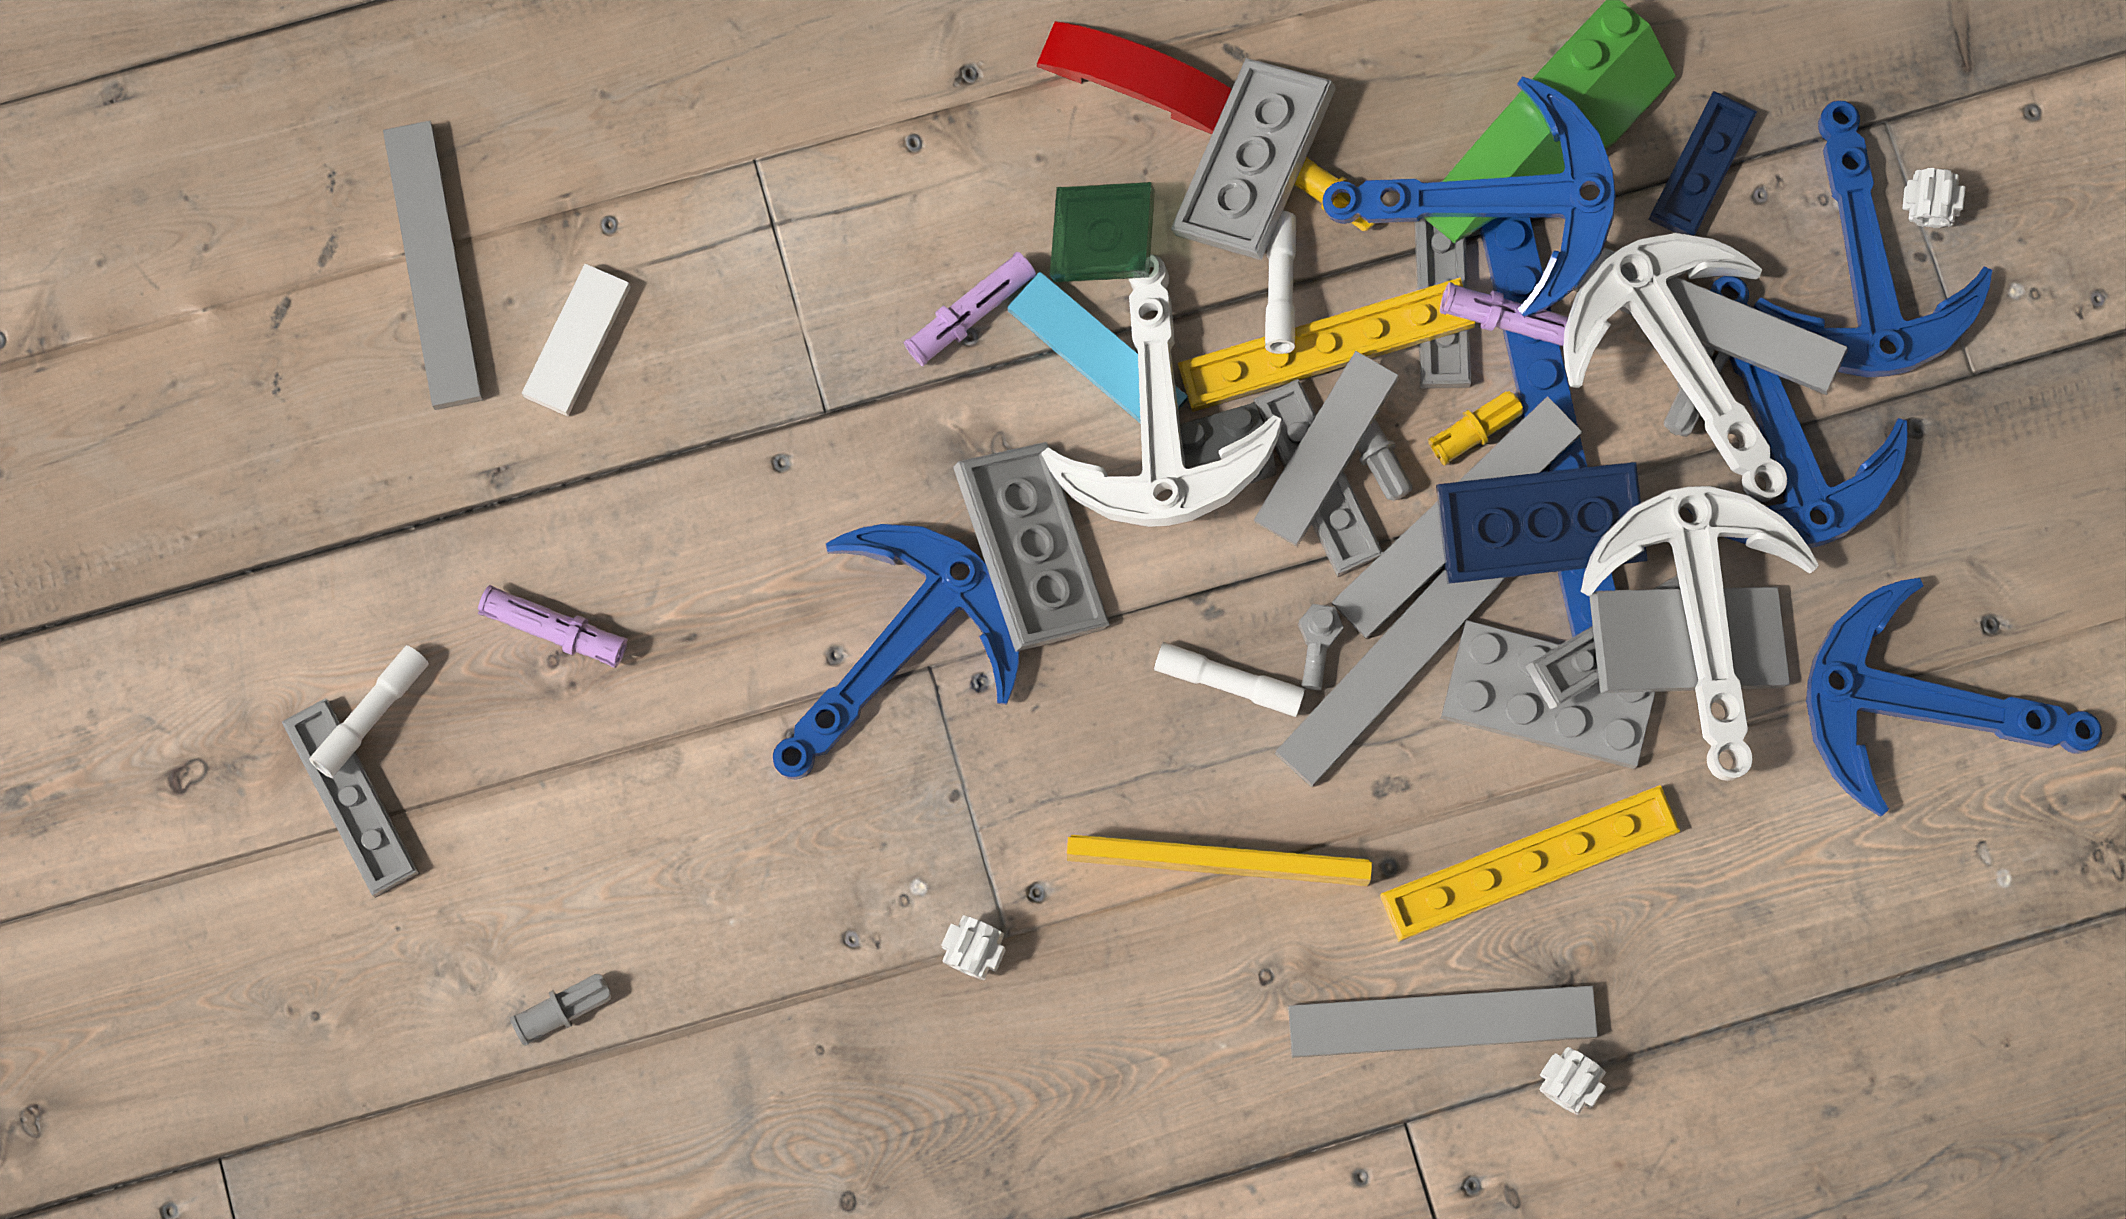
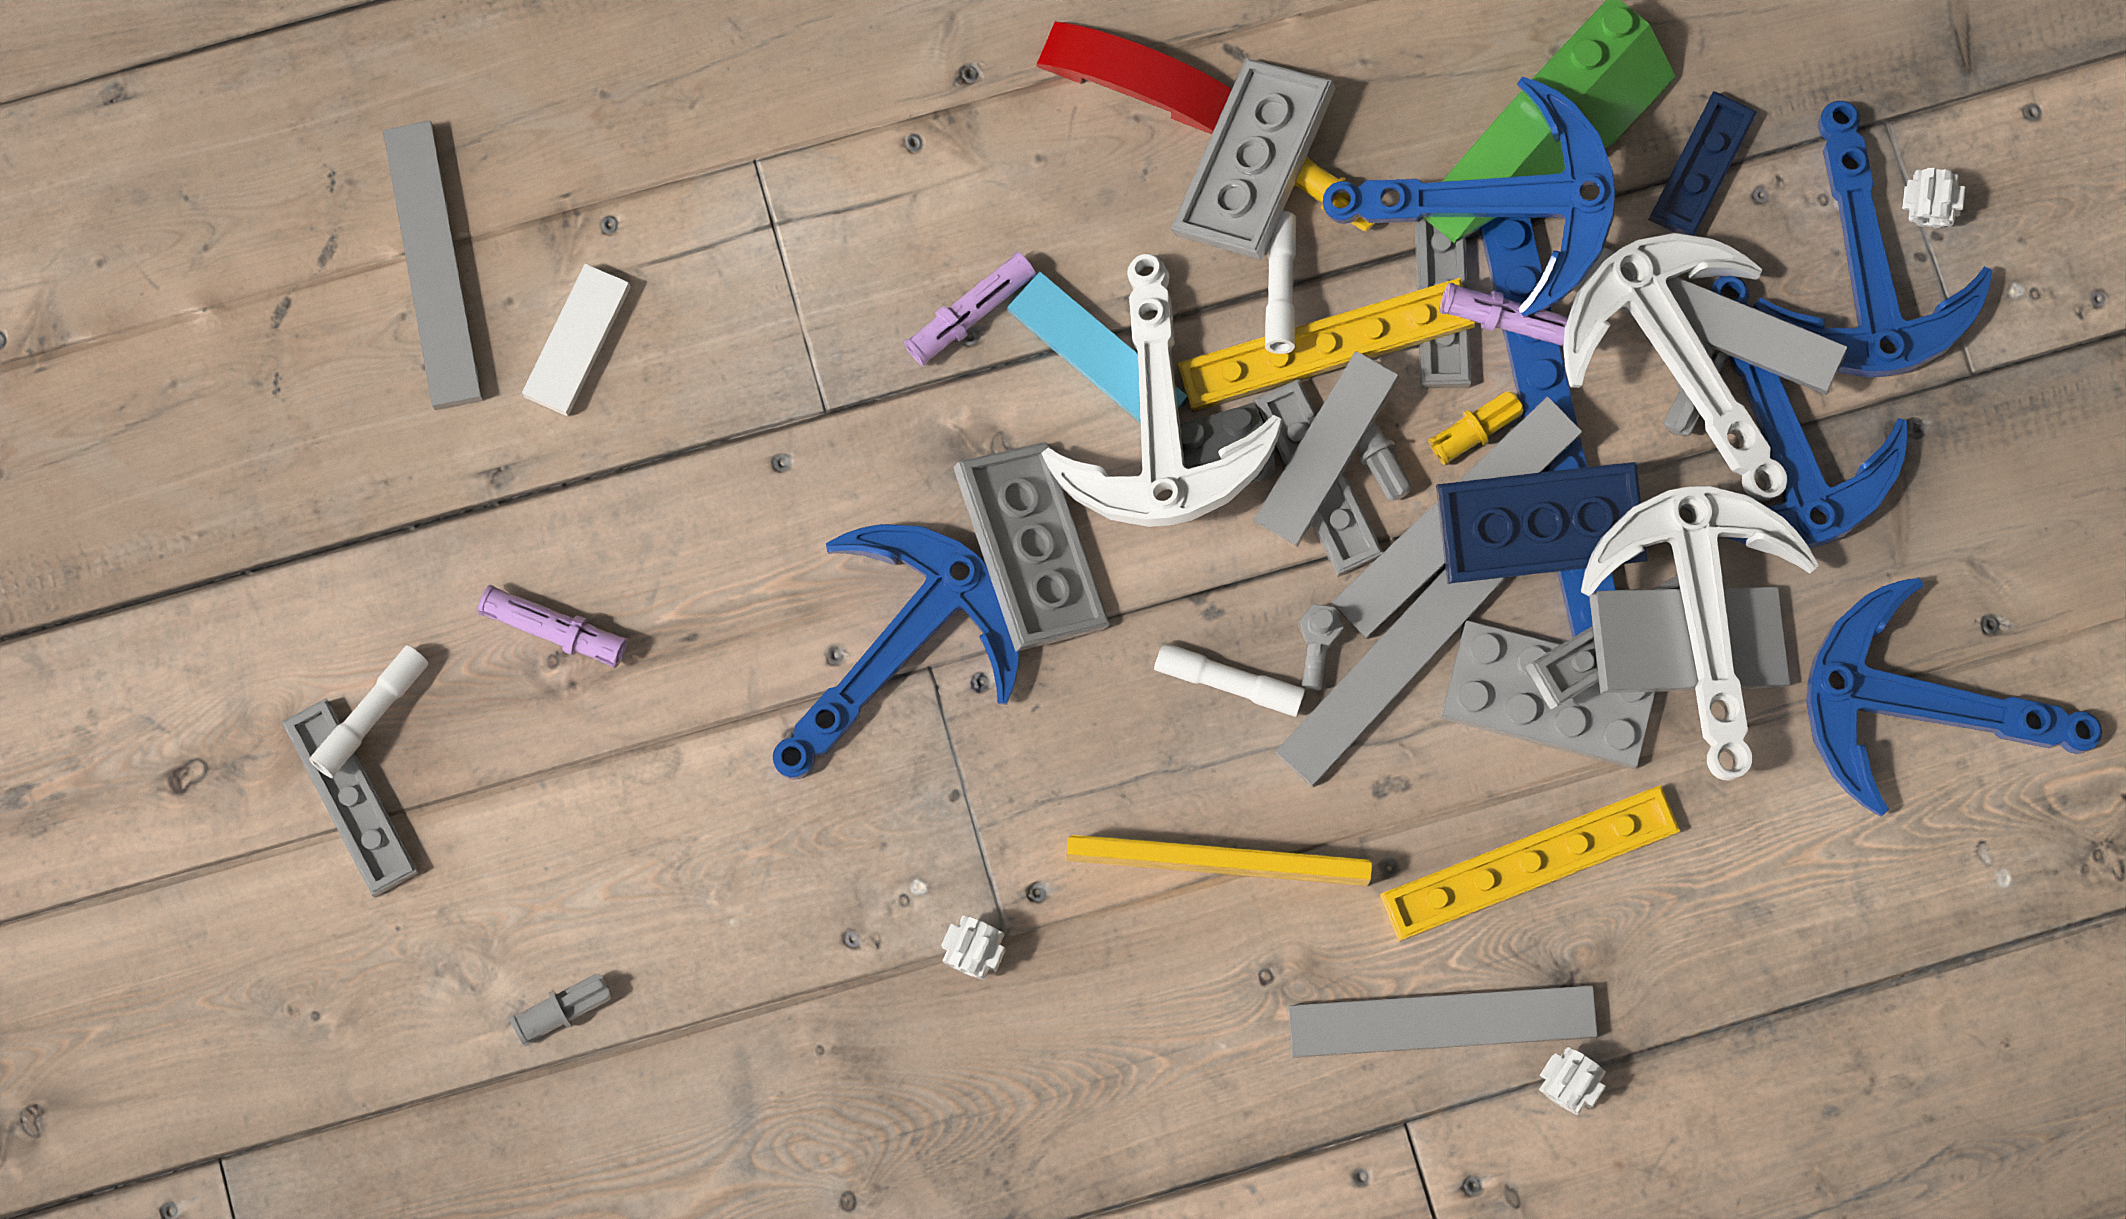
(1102, 232): clear green tile -> none

